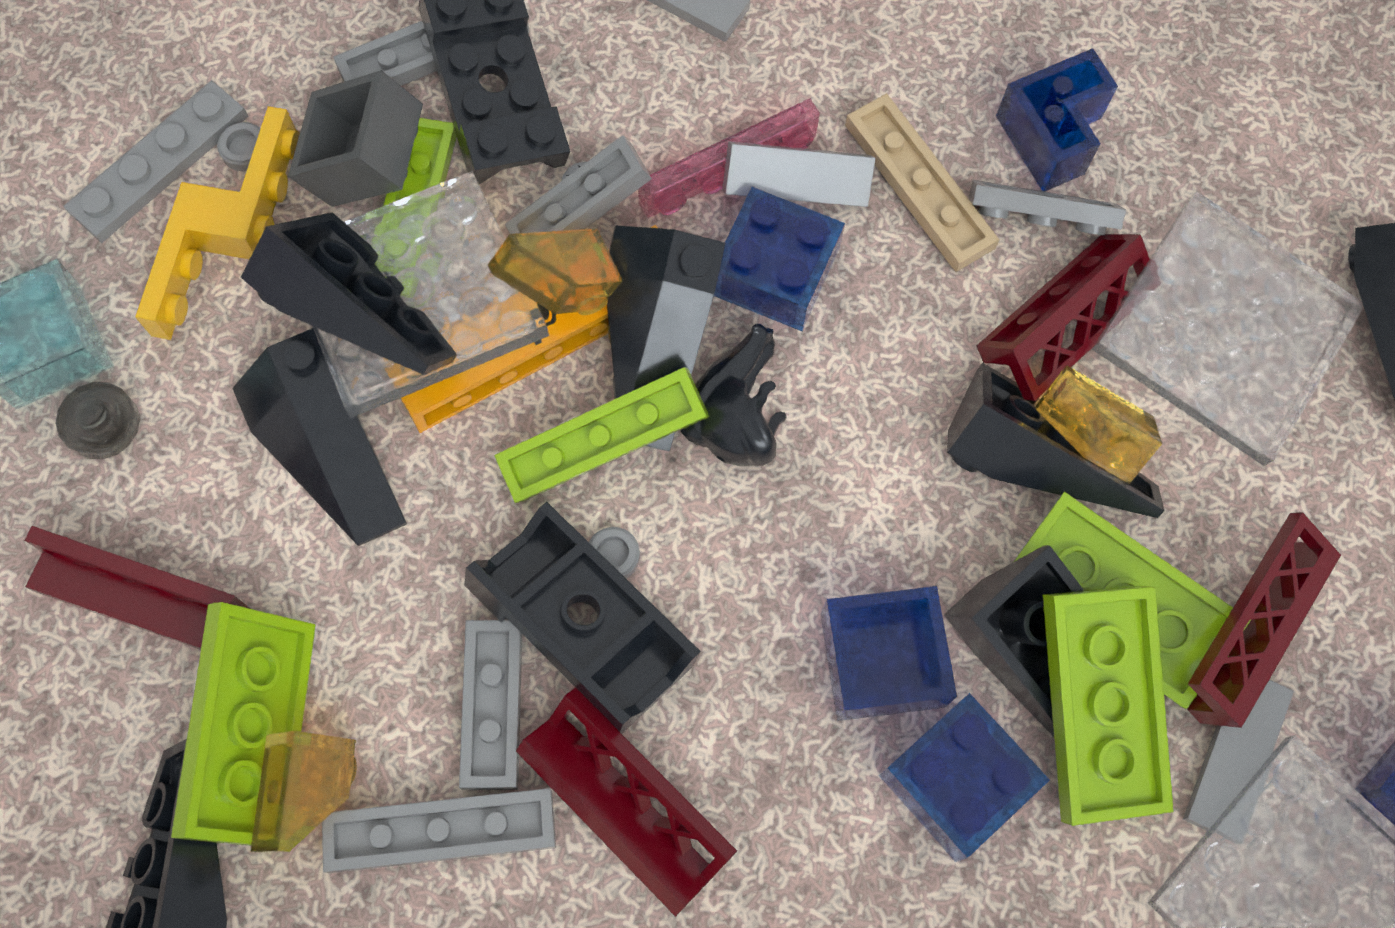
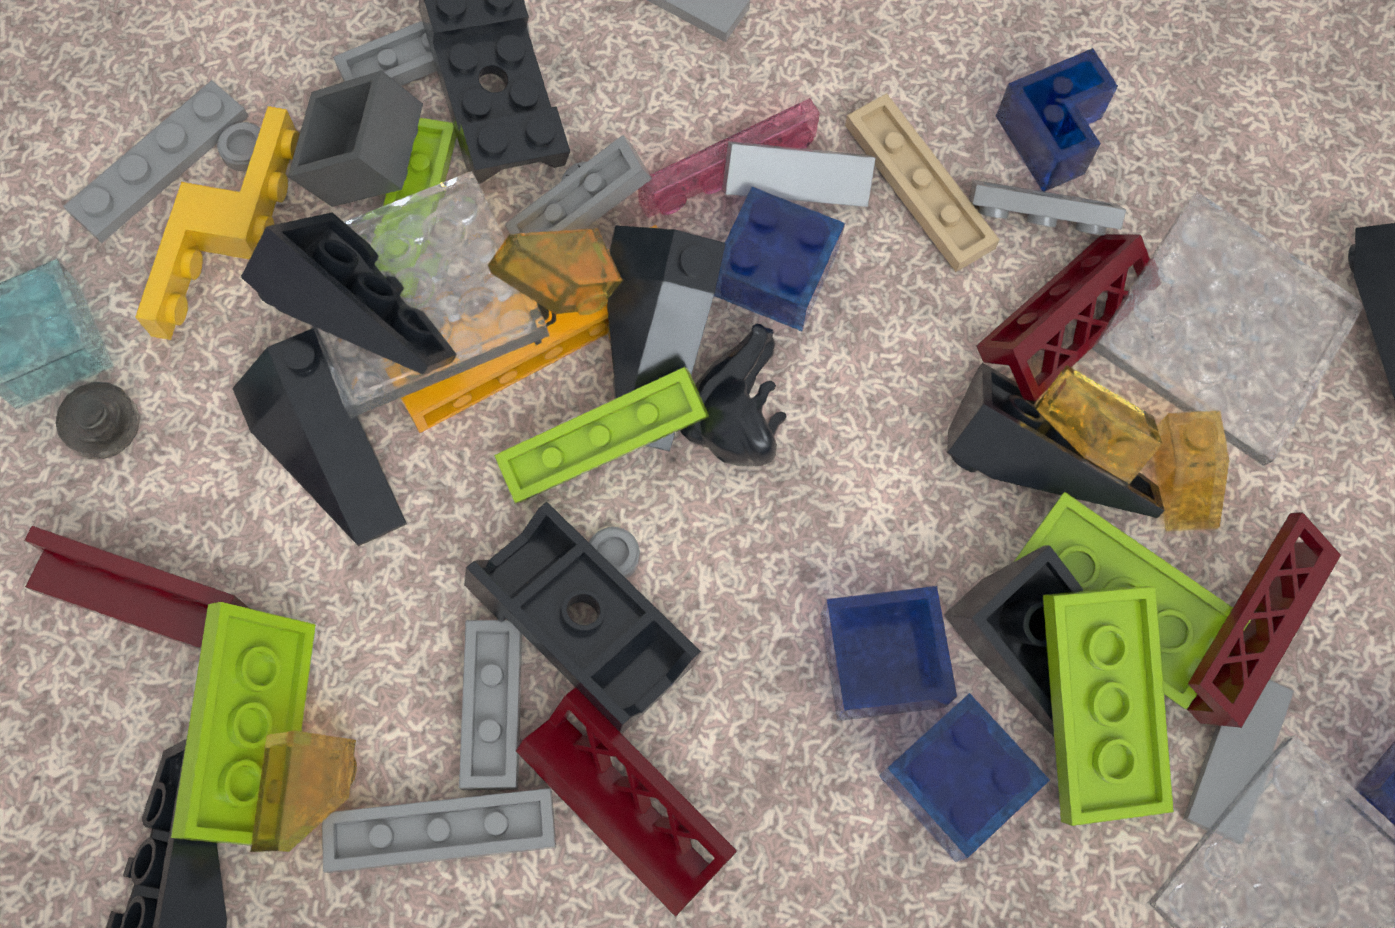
(1192, 469): none -> clear yellow slope

